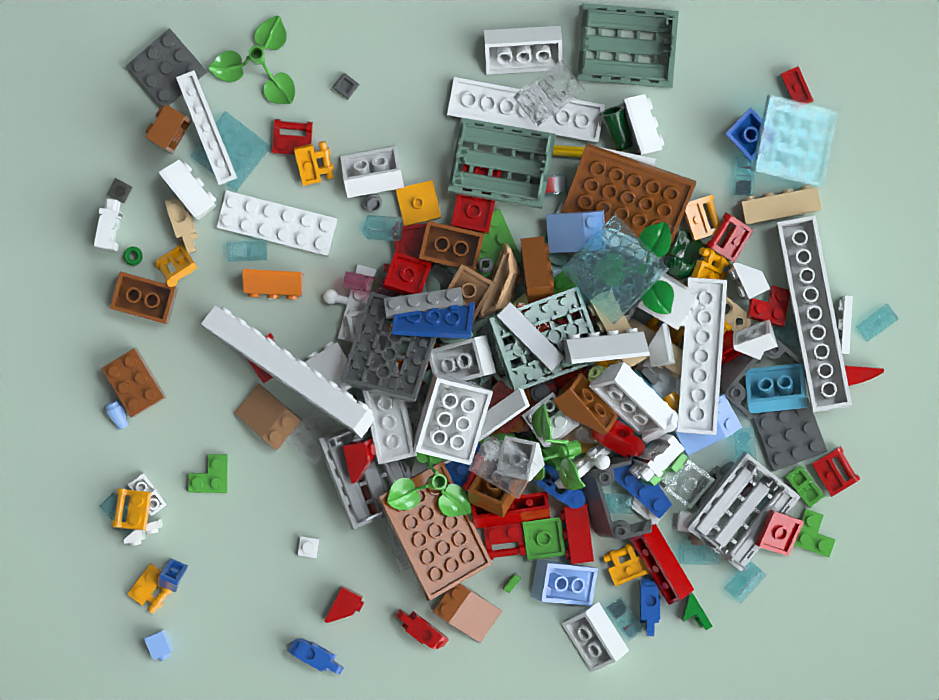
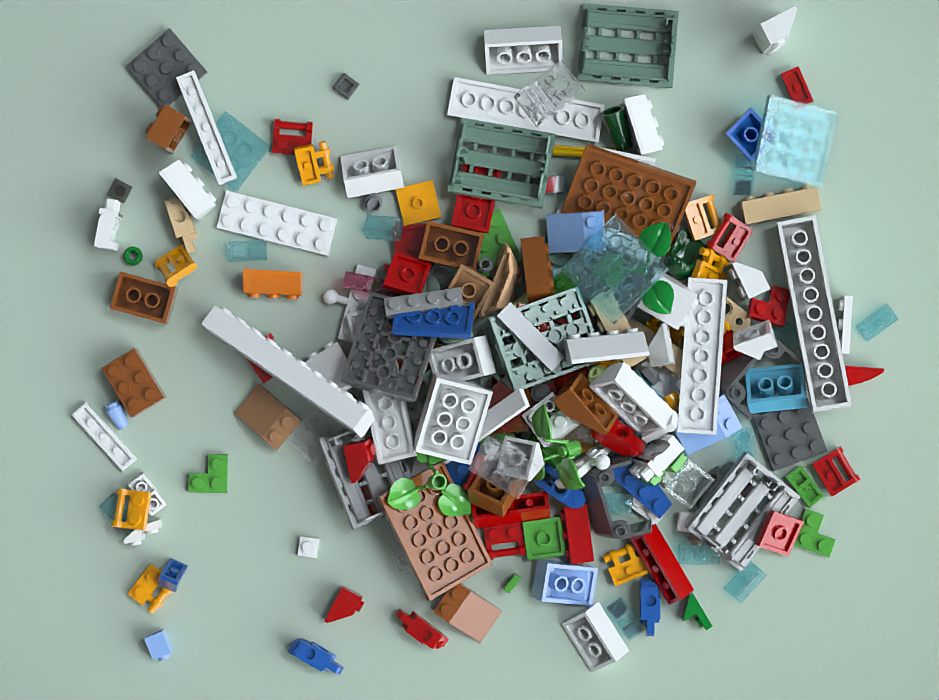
(104, 436): none -> white tile
(271, 35): bright green plant -> none
(773, 32): none -> white slope

